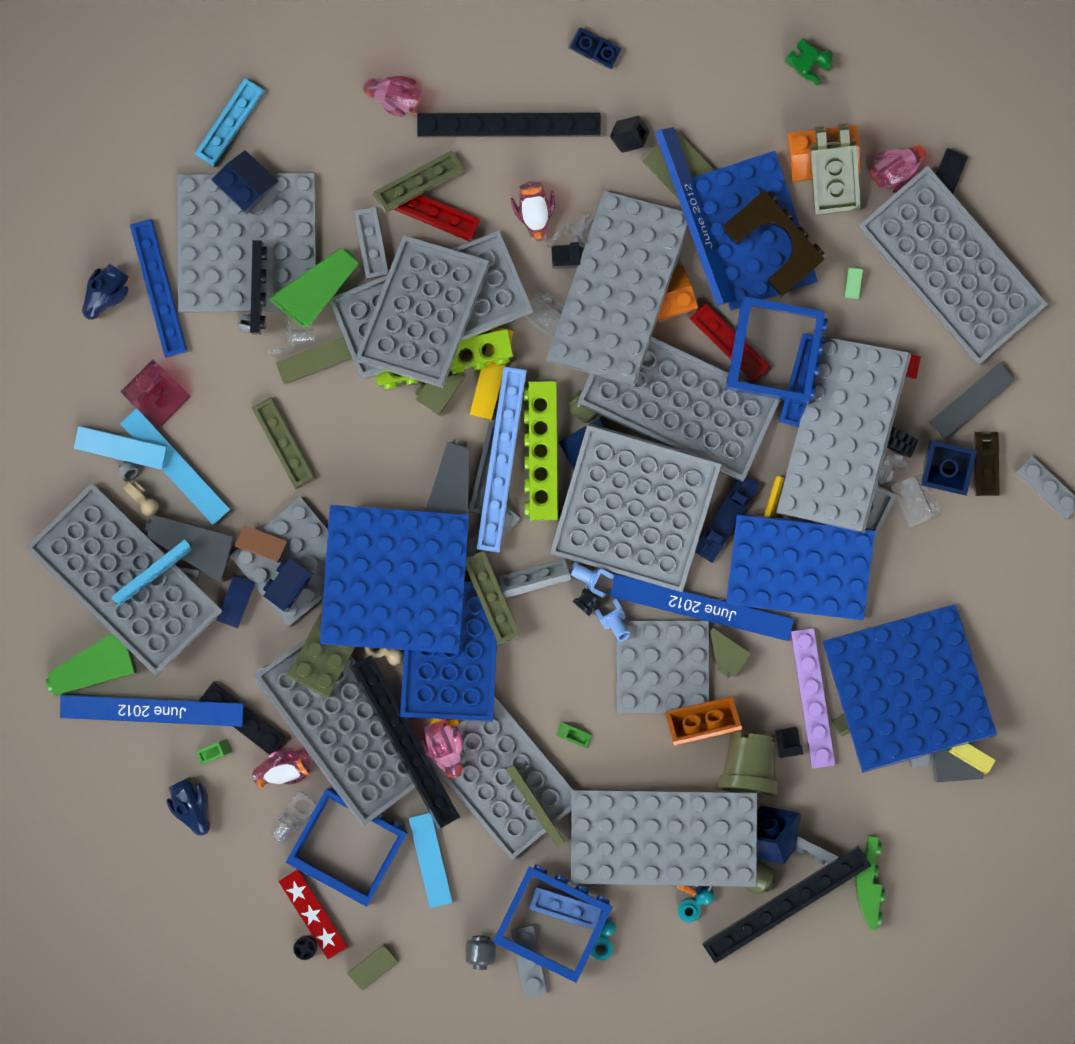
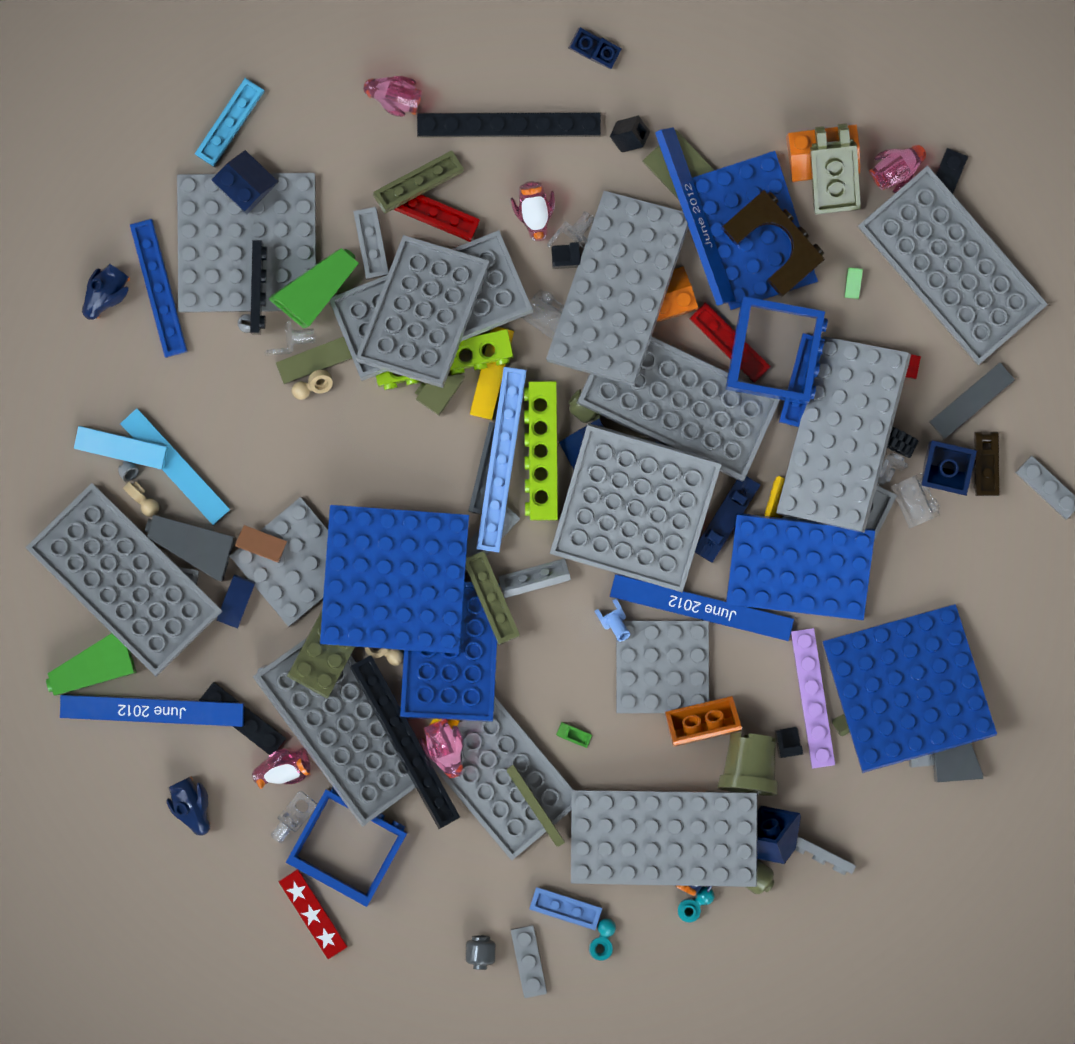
(151, 573): medium azure tile -> none
(155, 393): clear pink slope -> none
(214, 751): bright green piece -> none
(283, 442): olive tile -> none
(287, 585): dark blue slope -> none
(303, 951): black wheel -> none
(319, 382): none -> tan plate
(372, 967): olive slope -> none
(430, 860): medium azure tile -> none
(451, 484): dark grey slope -> none
(560, 883): blue window -> none
(586, 602): black wheel -> none
(589, 577): light blue piece -> none
(727, 654): olive slope -> none
(786, 904): black plate -> none
(805, 61): green animal -> none
(868, 892): bright green slope -> none
(973, 757): light yellow piece -> none

